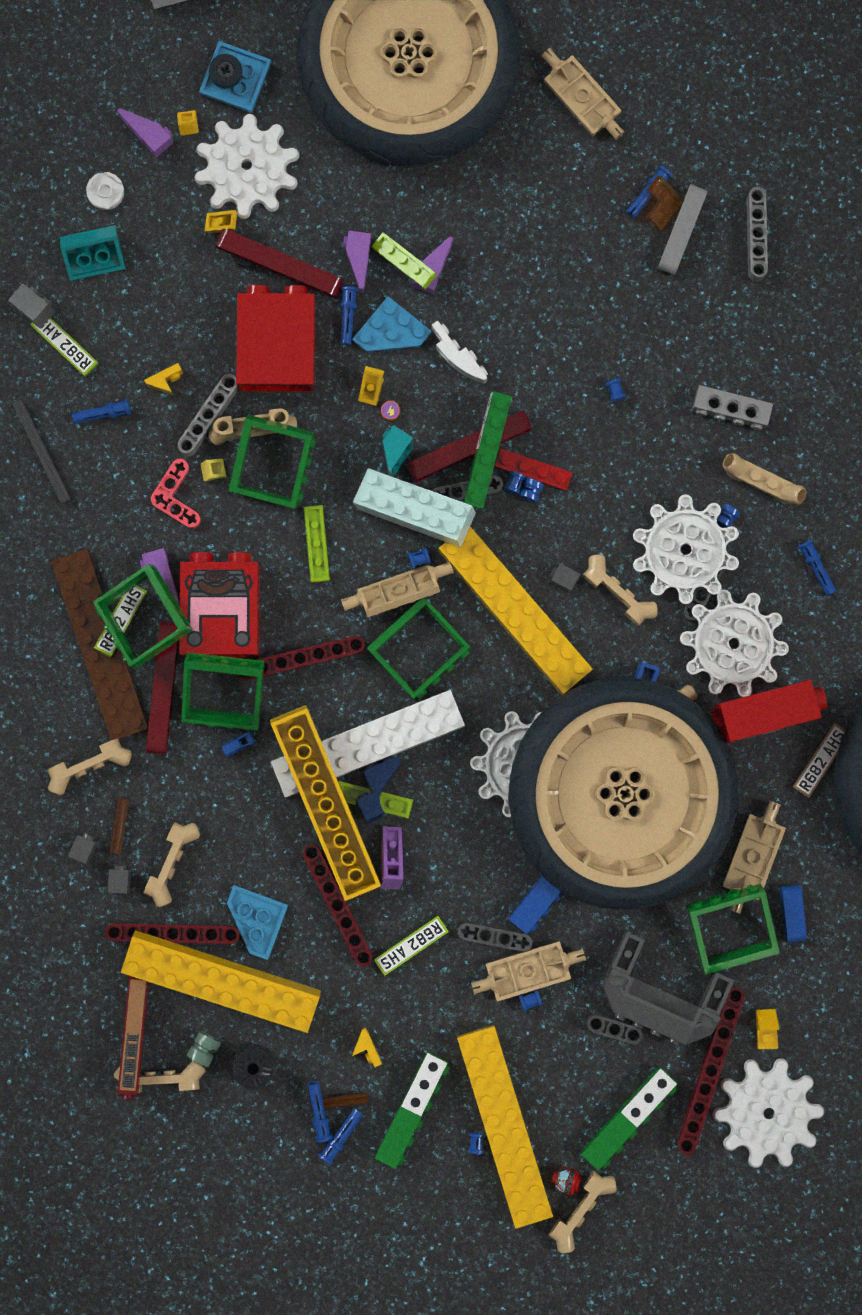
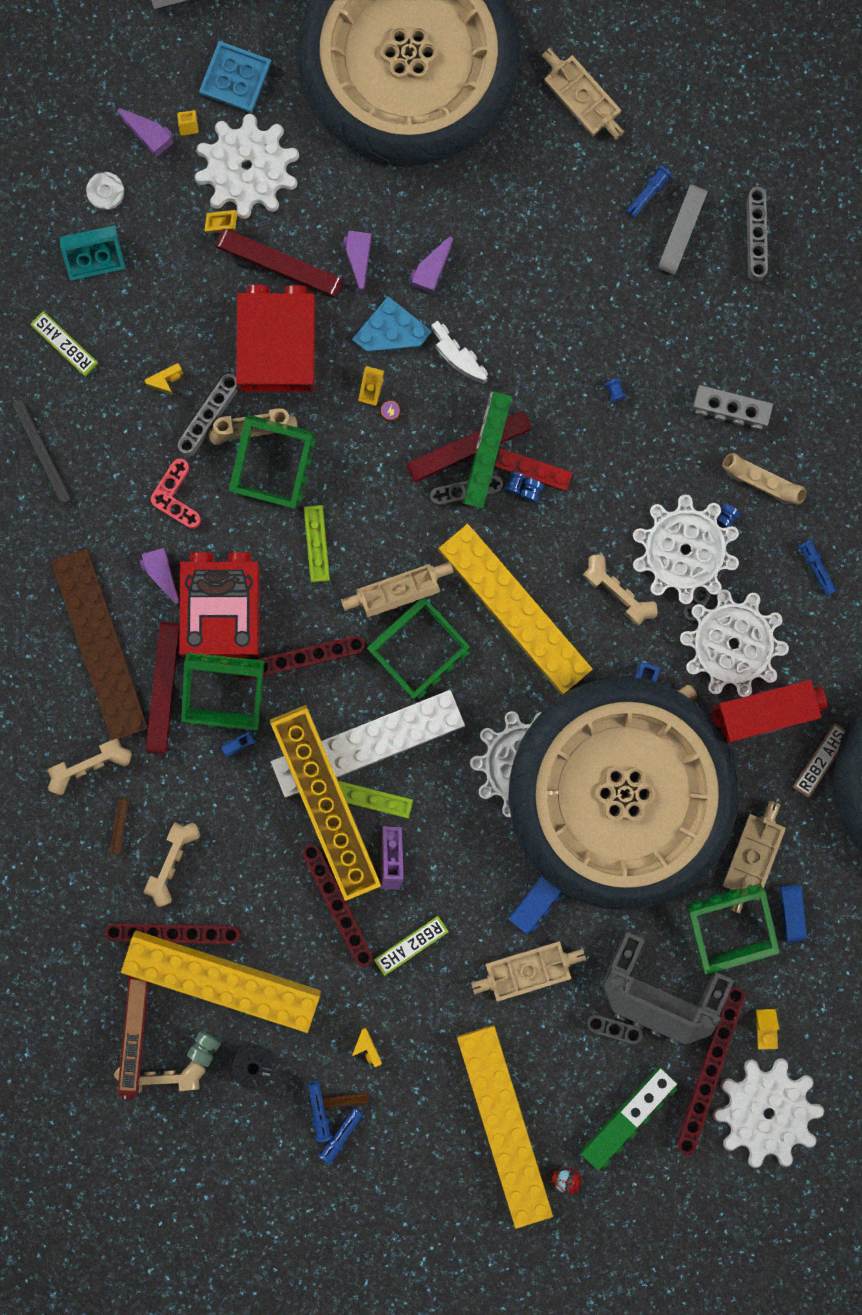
(32, 306): dark grey brick -> none
(83, 848): dark grey brick -> none
(111, 410): blue pin -> none
(113, 628): green window -> none
(119, 880): dark grey brick -> none
(123, 614): tile -> none
(213, 469): light yellow slope -> none
(220, 63): black bush -> none
(257, 919): dark azure plate -> none
(348, 305): blue pin -> none
(376, 779): dark blue arch -> none
(396, 448): teal slope -> none
(404, 260): lime tile -> none
(411, 1110): brick -> none
(414, 507): light aqua brick -> none
(419, 558): blue bush -> none
(473, 1137): blue bush -> none
(494, 940): dark grey beam -> none
(530, 1000): blue bush -> none
(563, 1230): tan plate -> none
(564, 577): dark grey brick -> none
(667, 202): clear orange plate -> none

